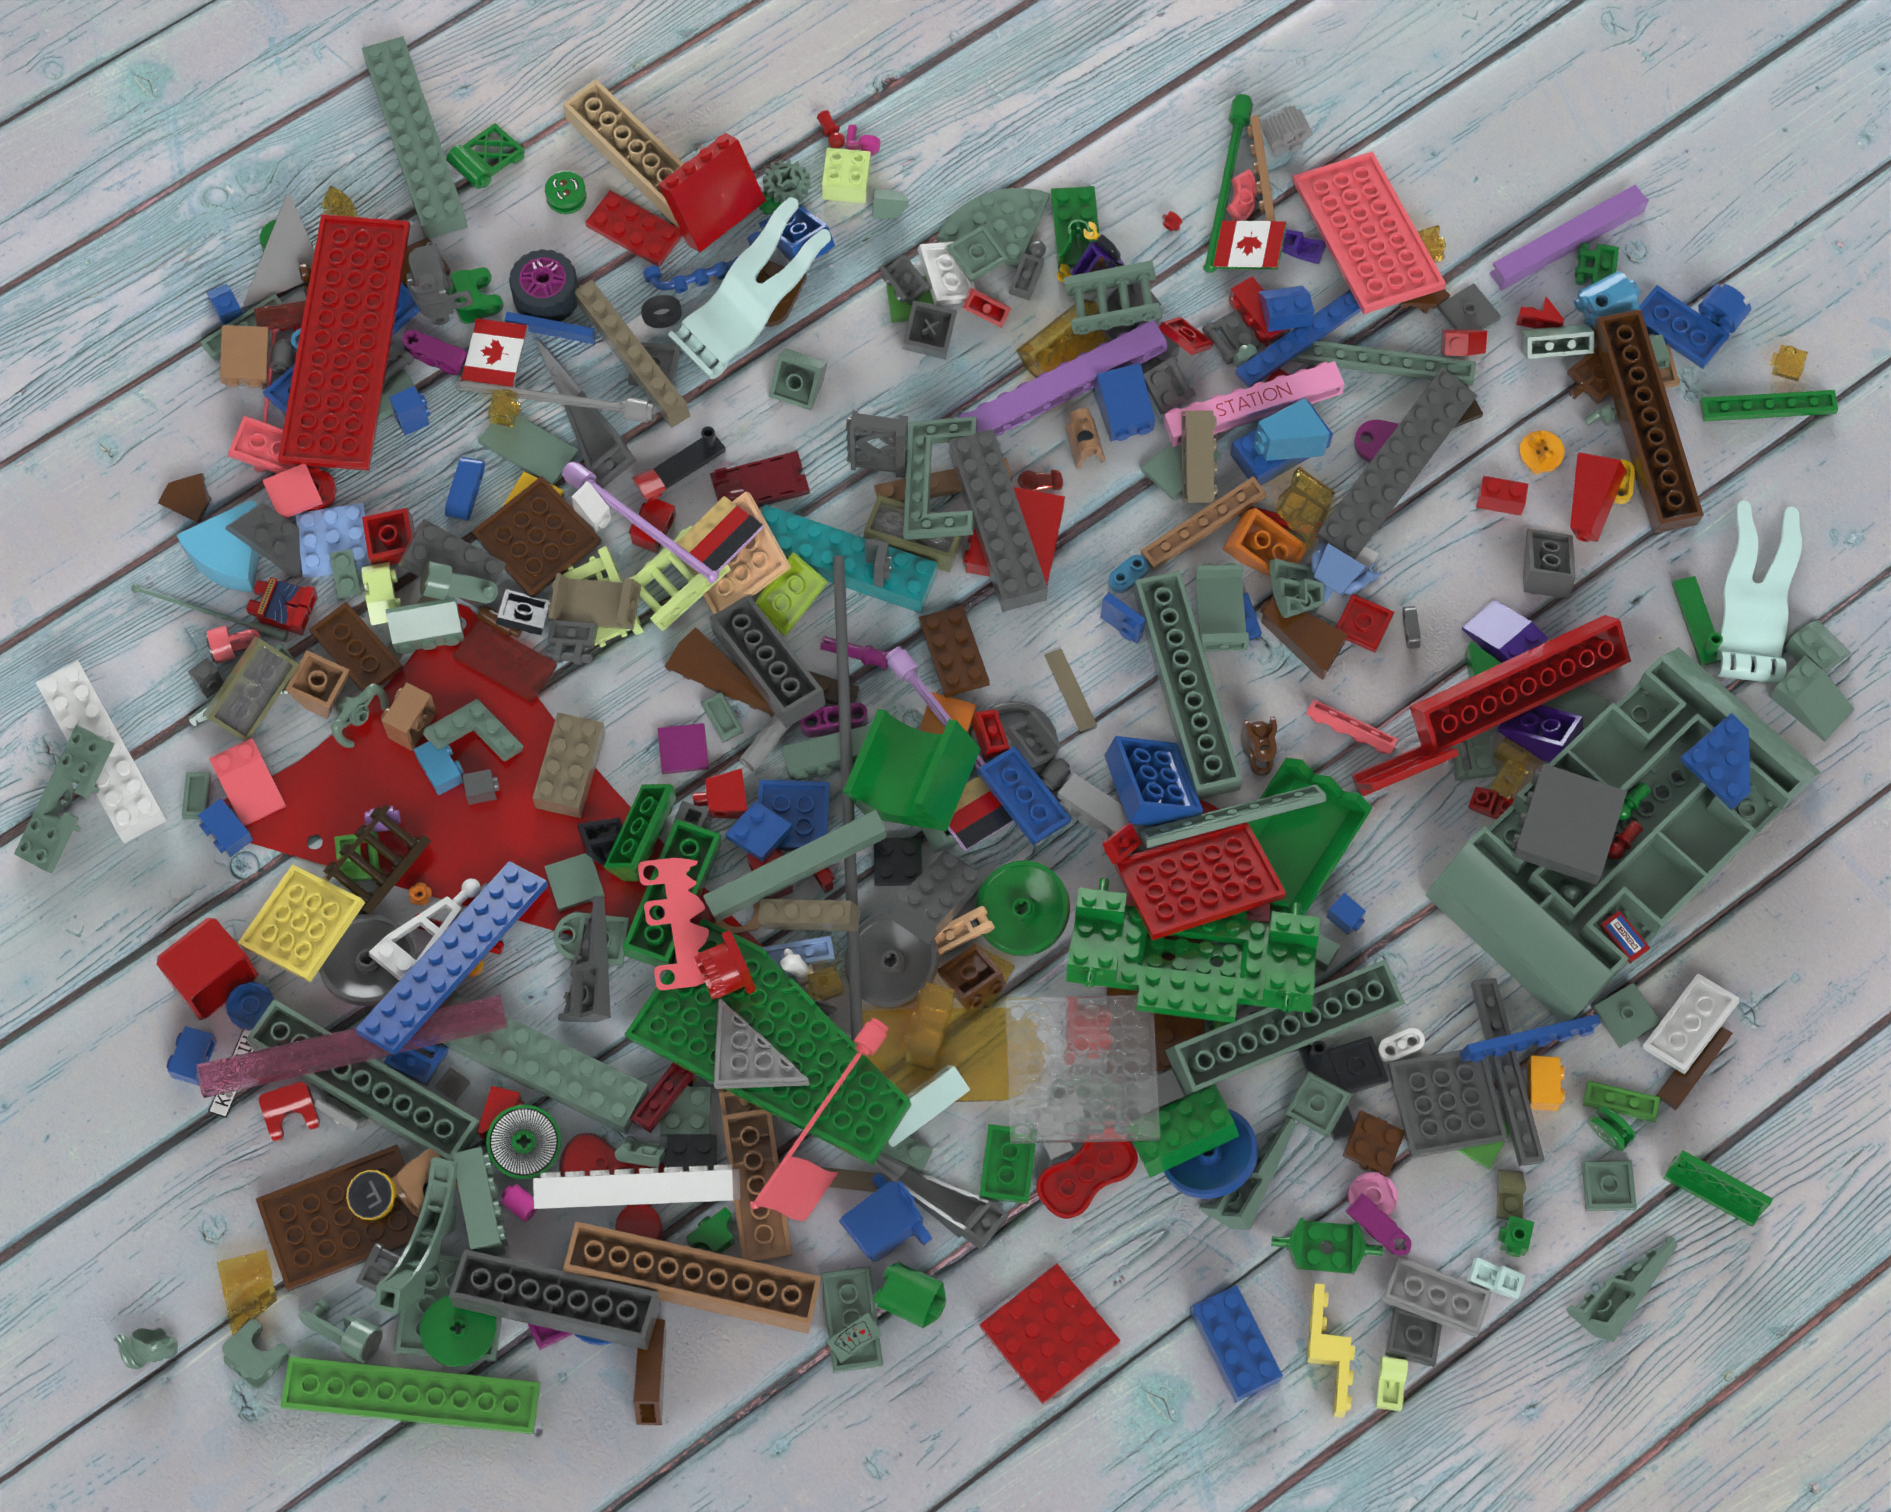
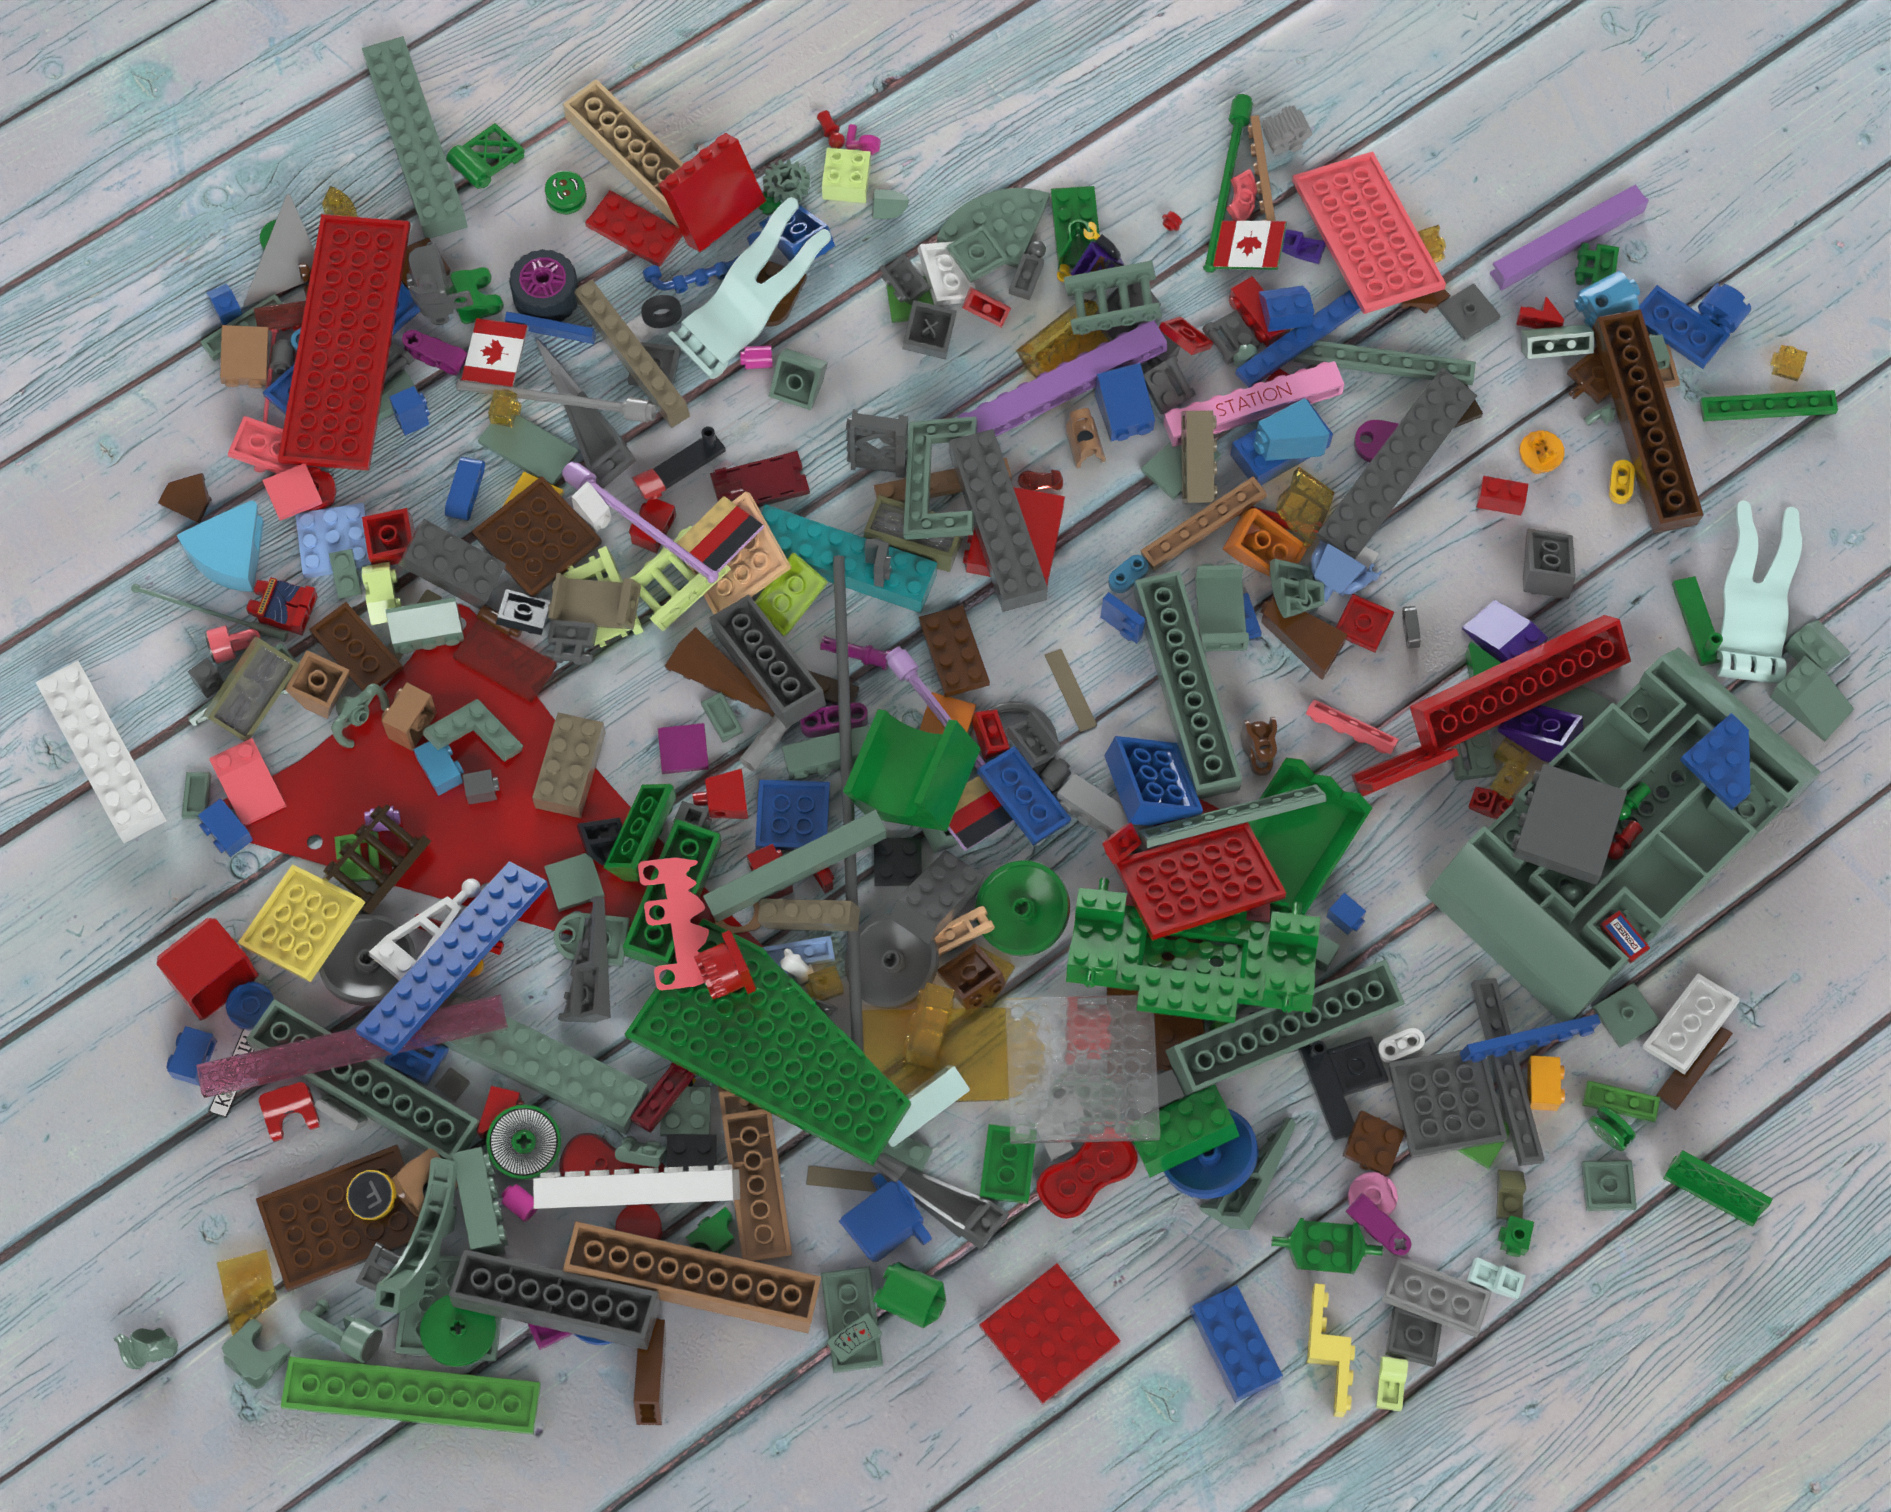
(46, 831): sand green plate -> none
(270, 536): dark grey wing -> none
(424, 898): orange plate -> none
(440, 581): sand green piece -> none
(747, 1058): light grey tile -> none
(757, 357): none -> dark pink brick
(759, 831): blue plate -> none
(798, 1182): coral flag -> none
(1318, 1104): sand green tile -> none
(1463, 342): red slope -> none
(1594, 494): red slope -> none
(1612, 1306): sand green wedge -> none

